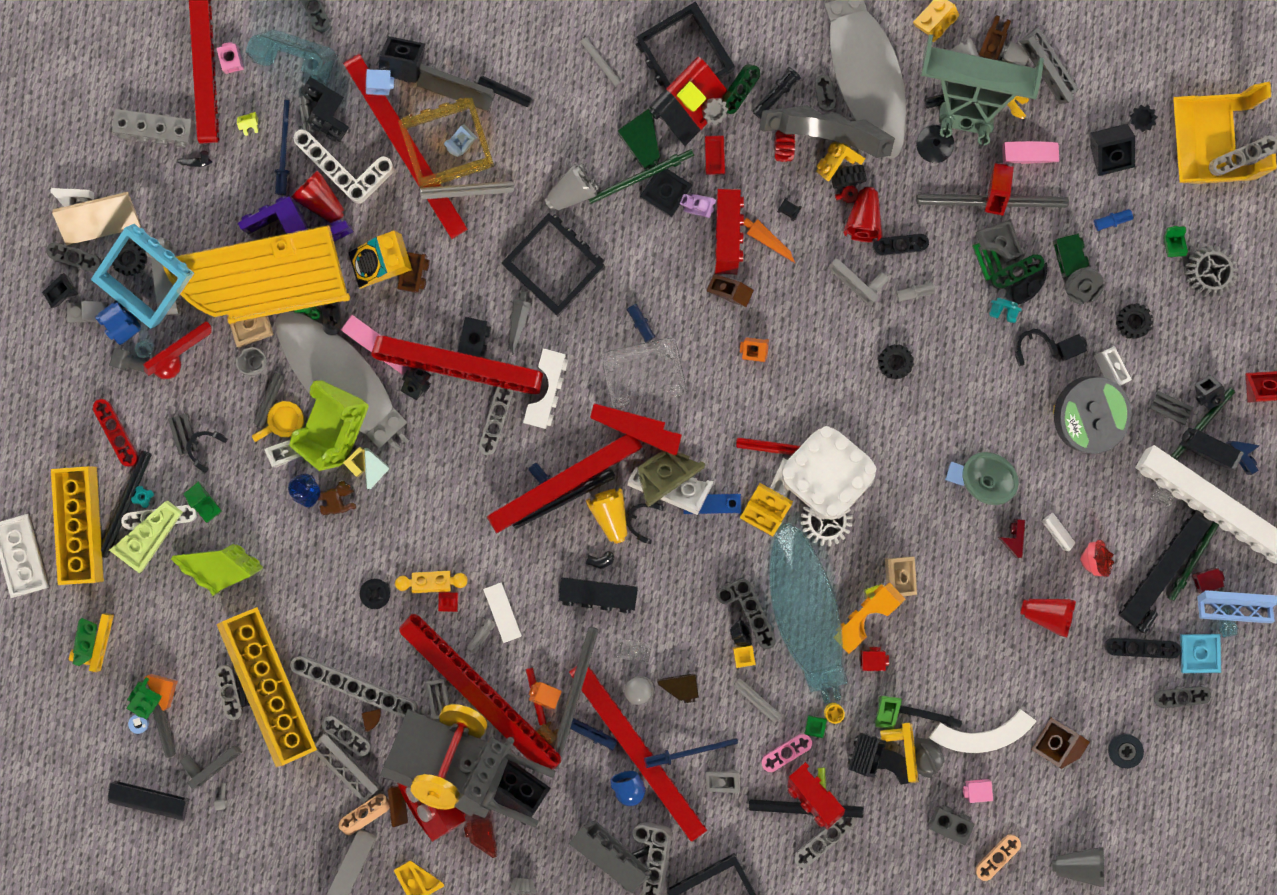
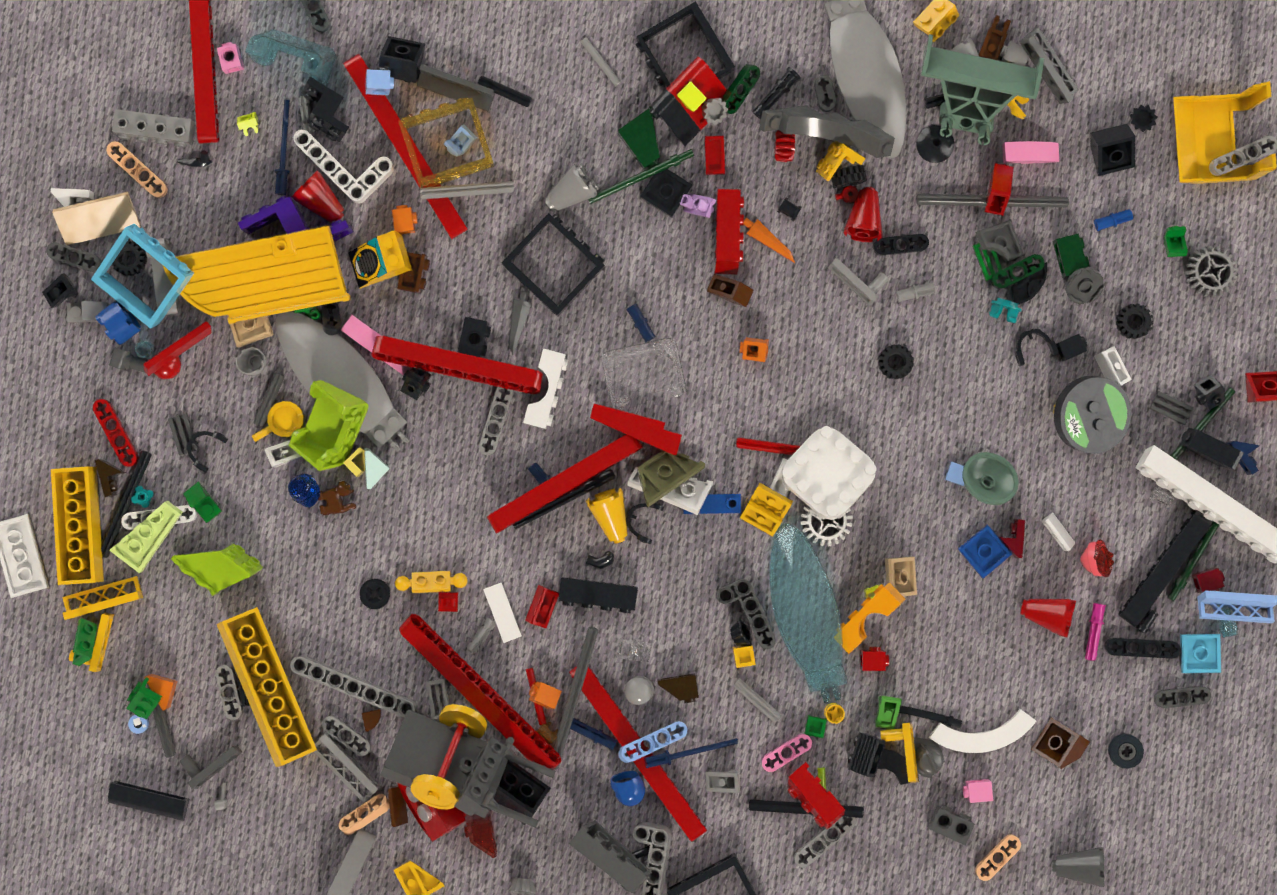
(106, 472): none -> dark brown slope
(118, 600): none -> yellow fence
(137, 169): none -> light nougat beam
(404, 219): none -> orange brick
(542, 606): none -> red slope
(653, 742): none -> light blue beam
(984, 551): none -> blue plate
(1095, 630): none -> dark pink axle

